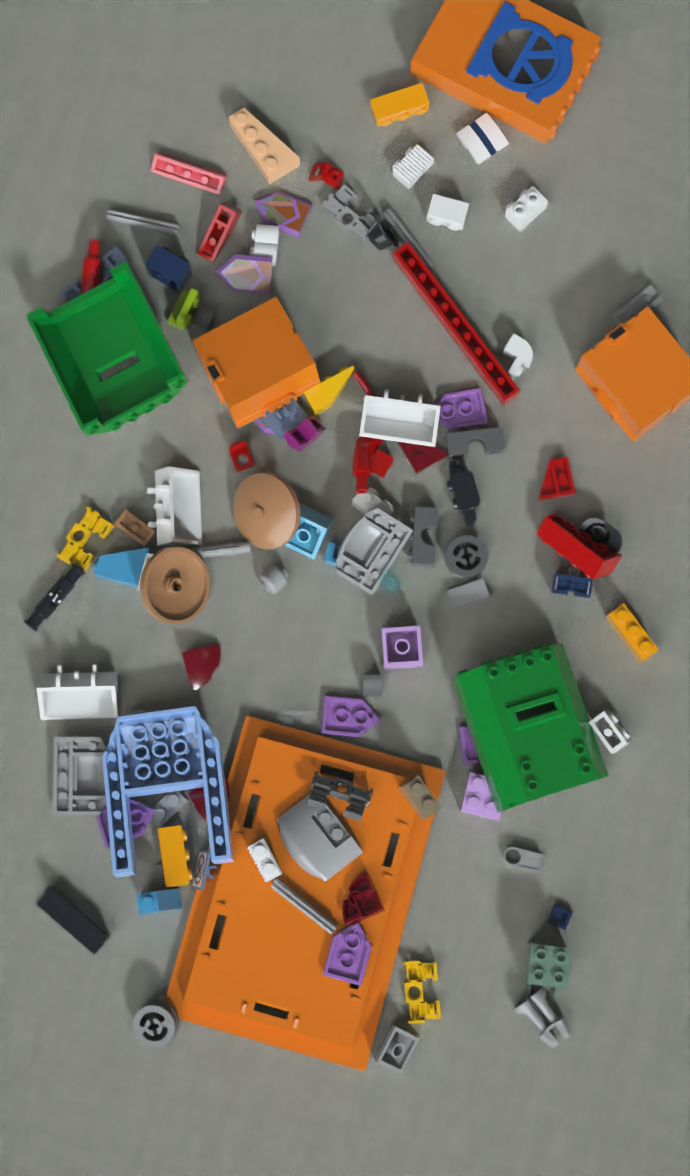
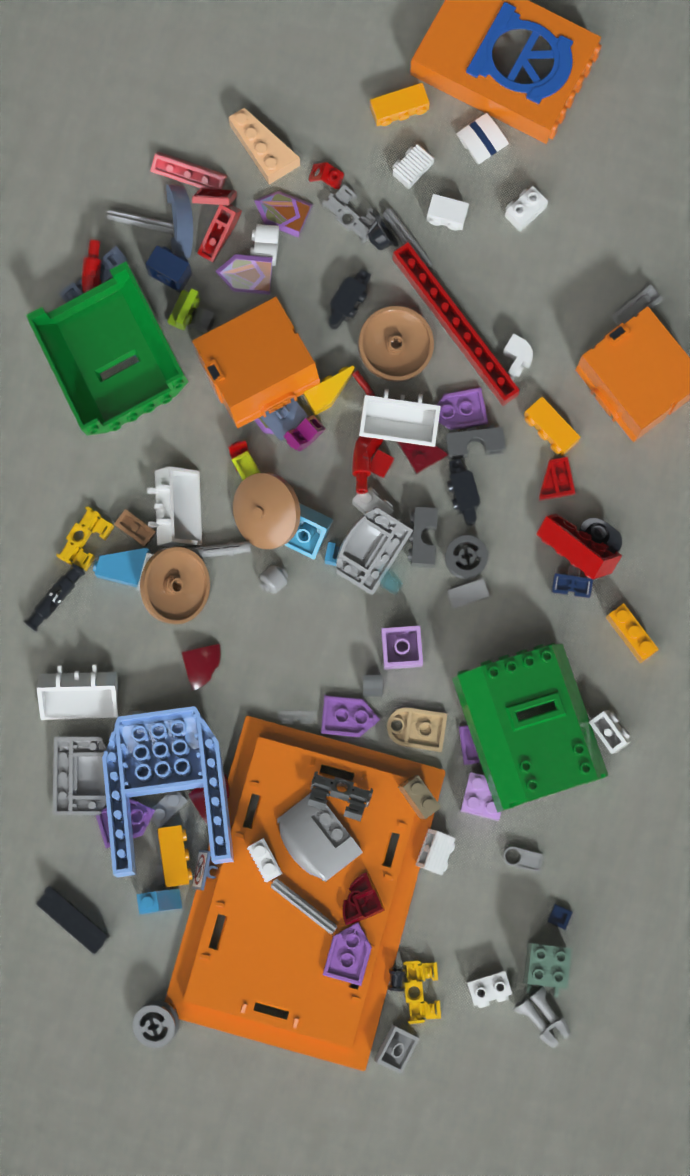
(182, 220): none -> sand blue slope
(214, 196): none -> red tile
(245, 465): none -> neon yellow tile
(347, 298): none -> black hinge
(396, 343): none -> medium nougat dish
(396, 979): none -> black bush
(419, 729): none -> tan tile
(435, 852): none -> white brick
(489, 988): none -> white brick
(551, 426): none -> light orange brick

